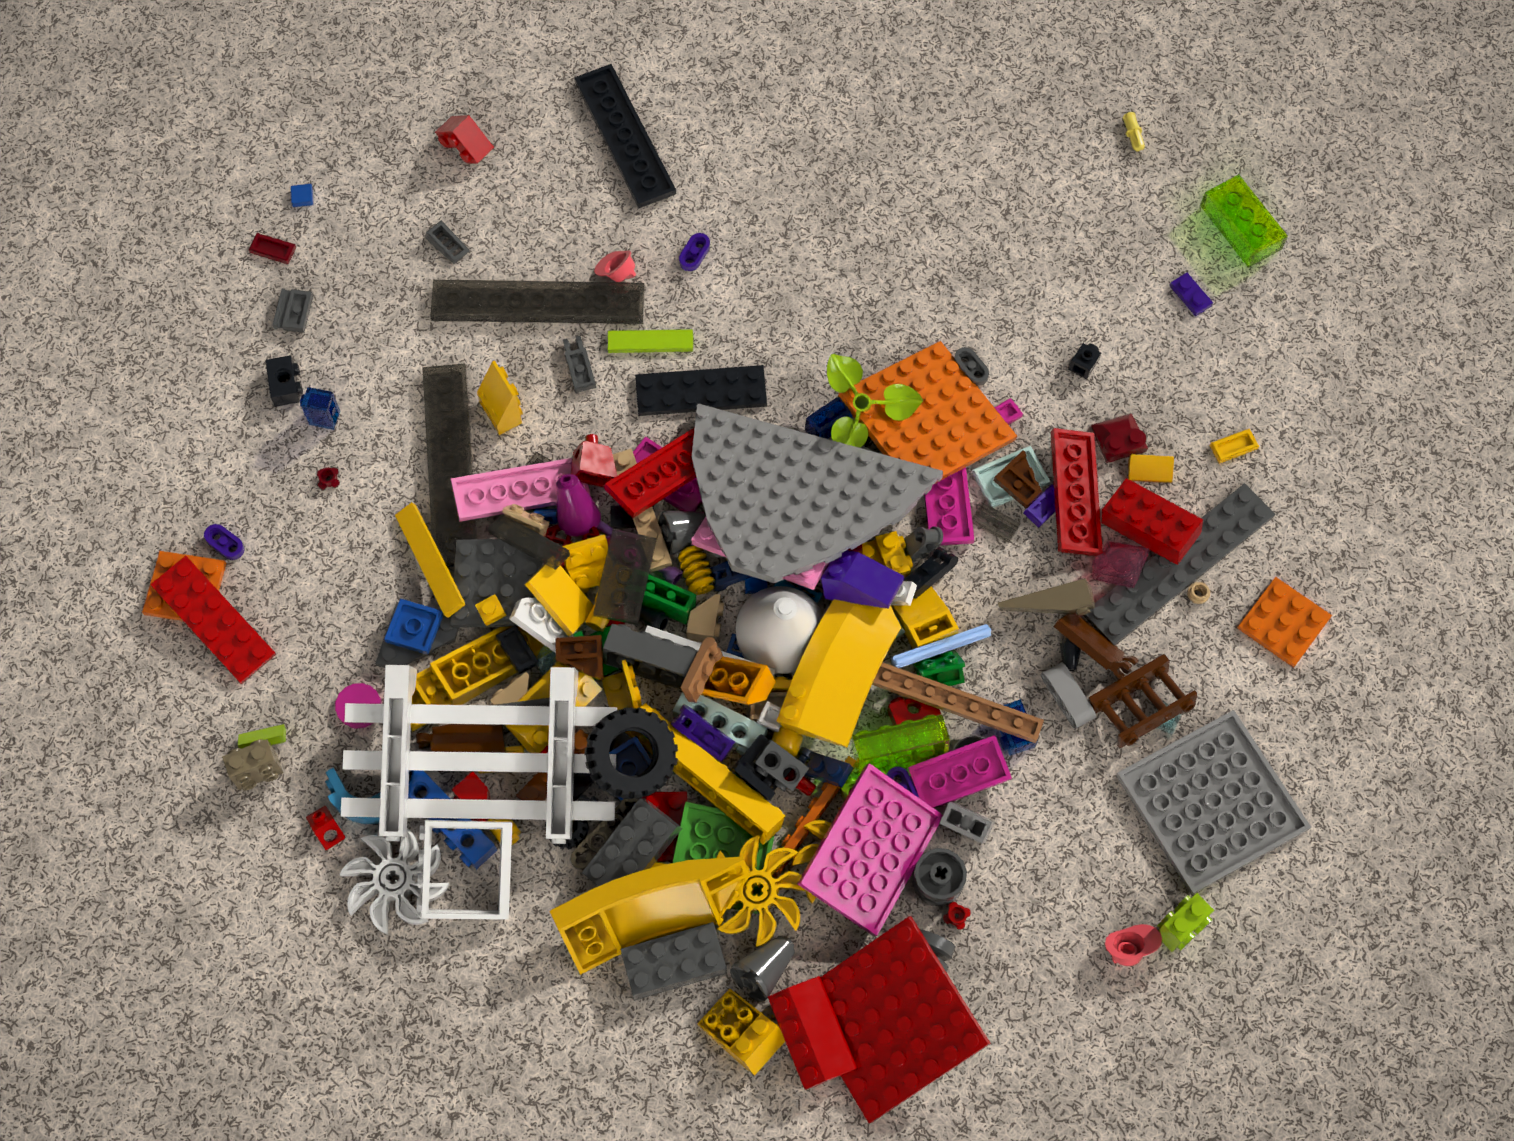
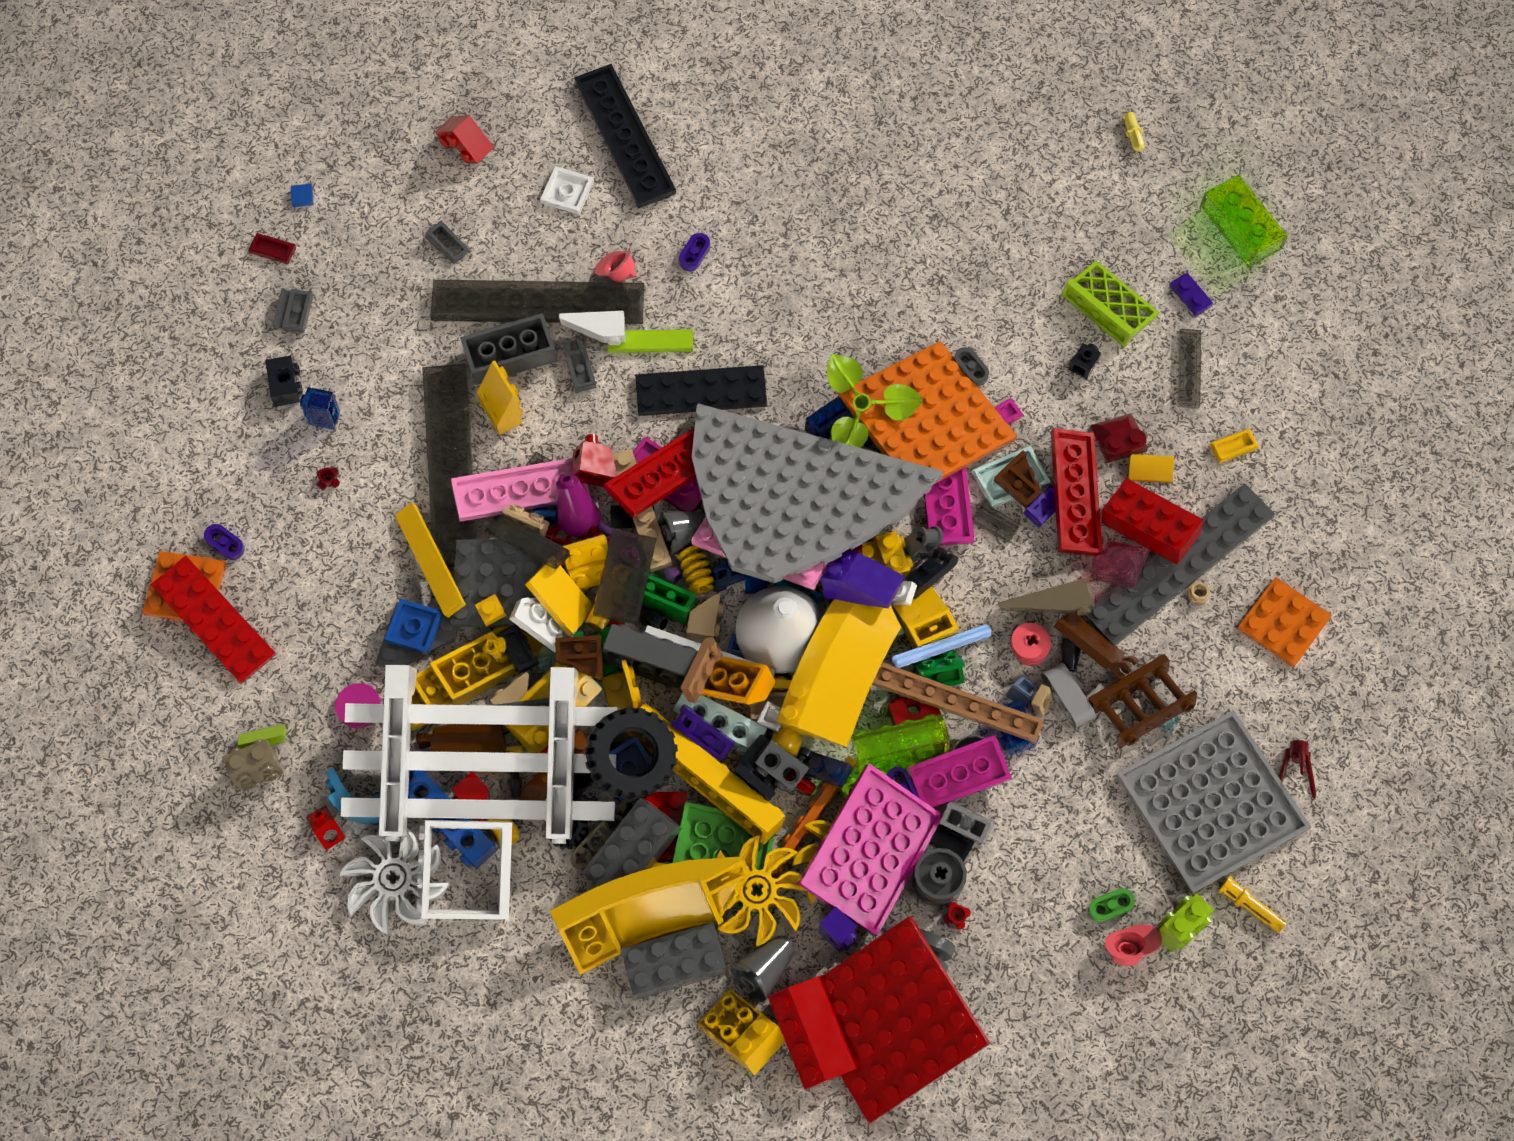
(500, 645): none -> yellow plate
(514, 346): none -> dark grey brick
(515, 784): none -> black bar
(567, 190): none -> white tile
(602, 326): none -> white slope
(838, 930): none -> dark purple brick
(952, 840): none -> black tile
(1023, 690): none -> sand blue slope
(1037, 651): none -> coral piece
(1041, 700): none -> tan plate
(1100, 311): none -> lime fence
(1110, 904): none -> bright green plate
(1189, 368): none -> clear smoke tile
(1242, 897): none -> yellow pin
(1300, 754): none -> dark red plant

